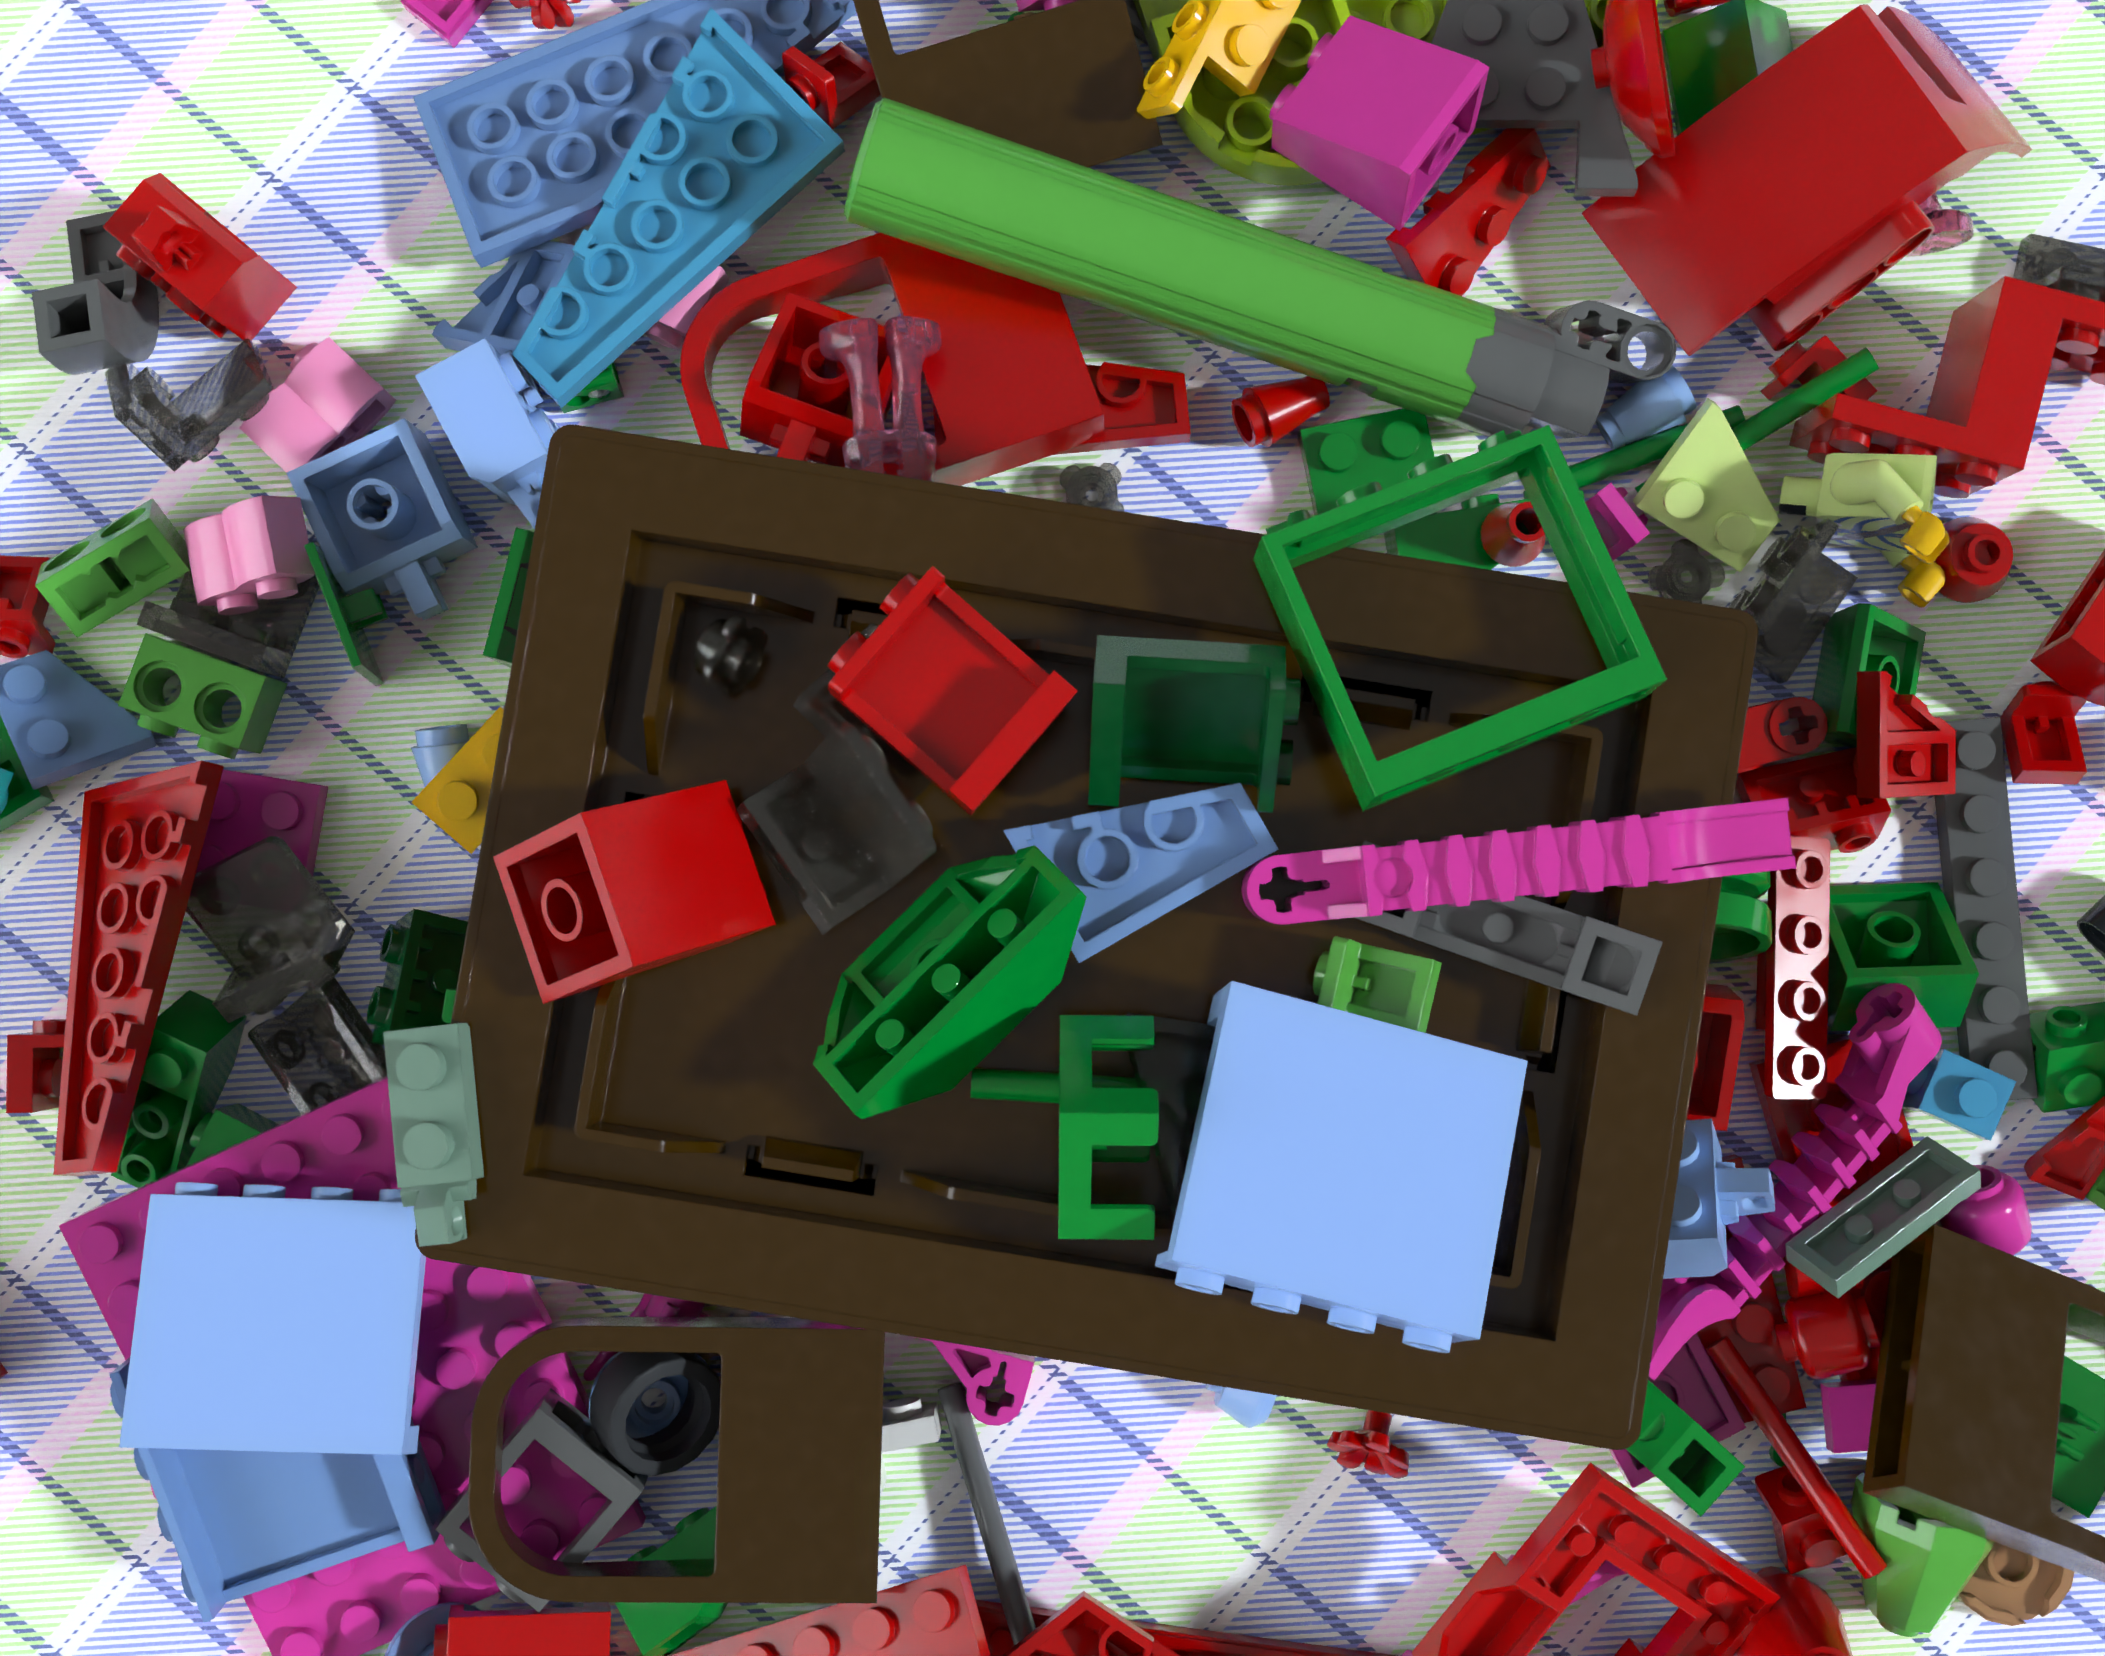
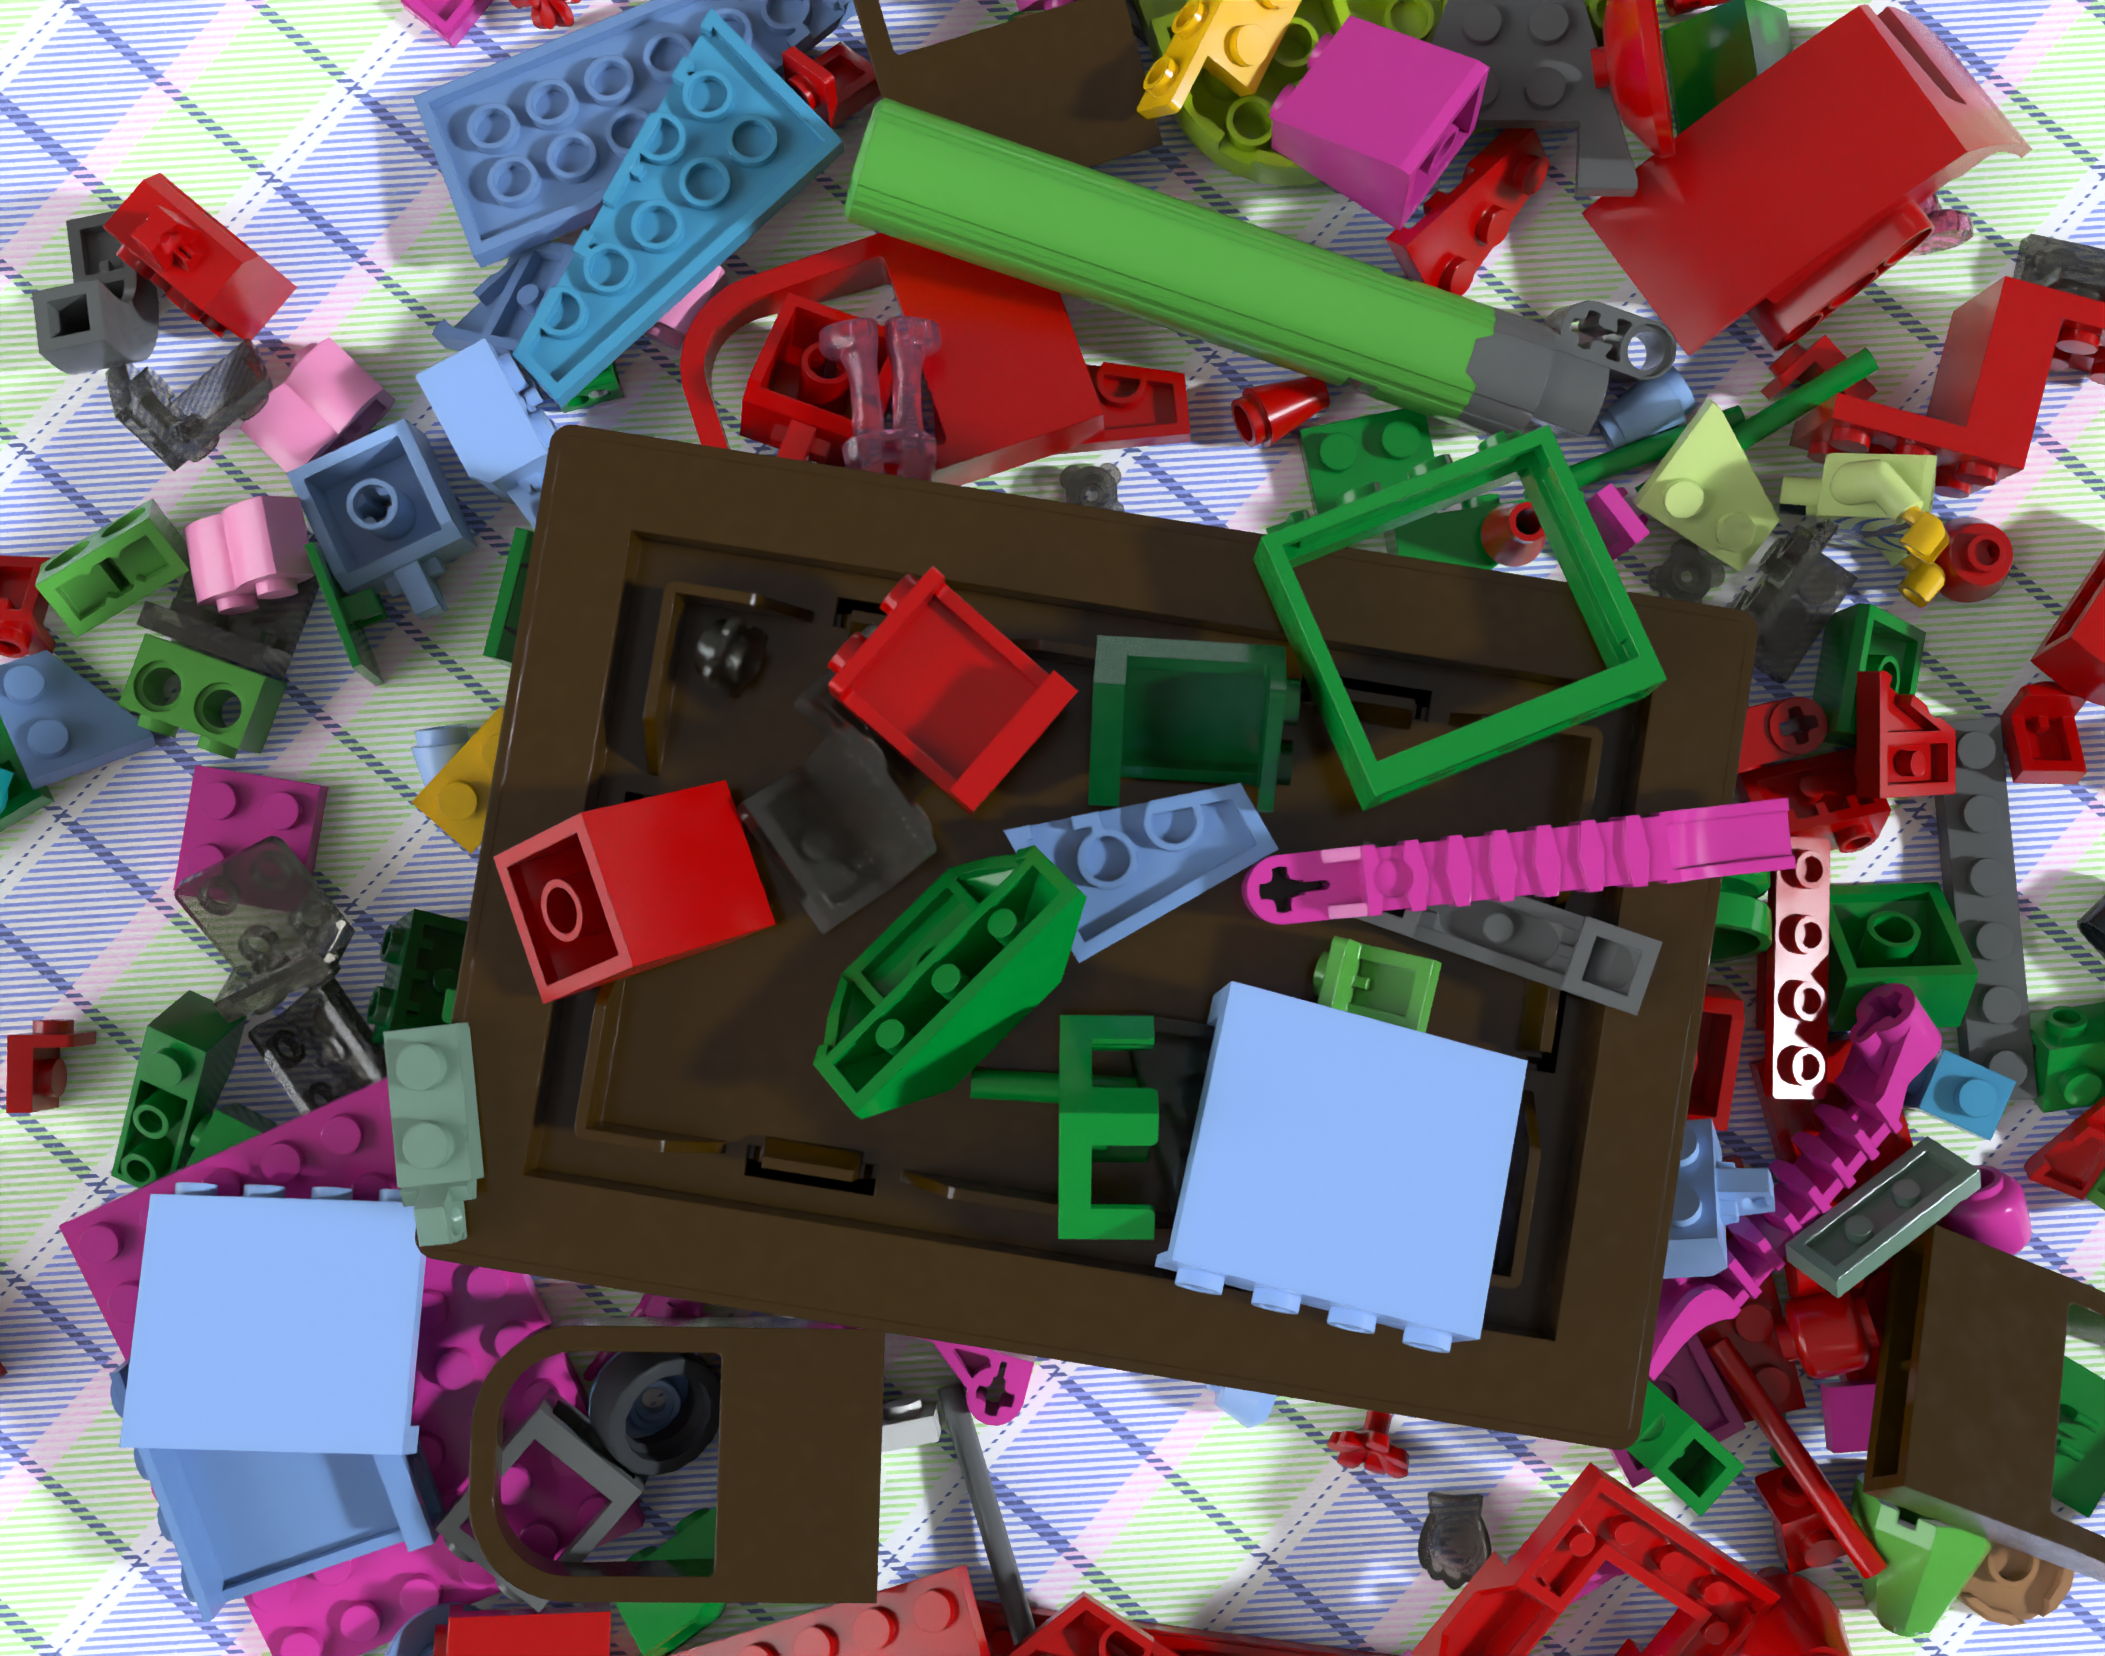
(130, 905): red wing -> none
(1453, 1538): none -> clear smoke animal

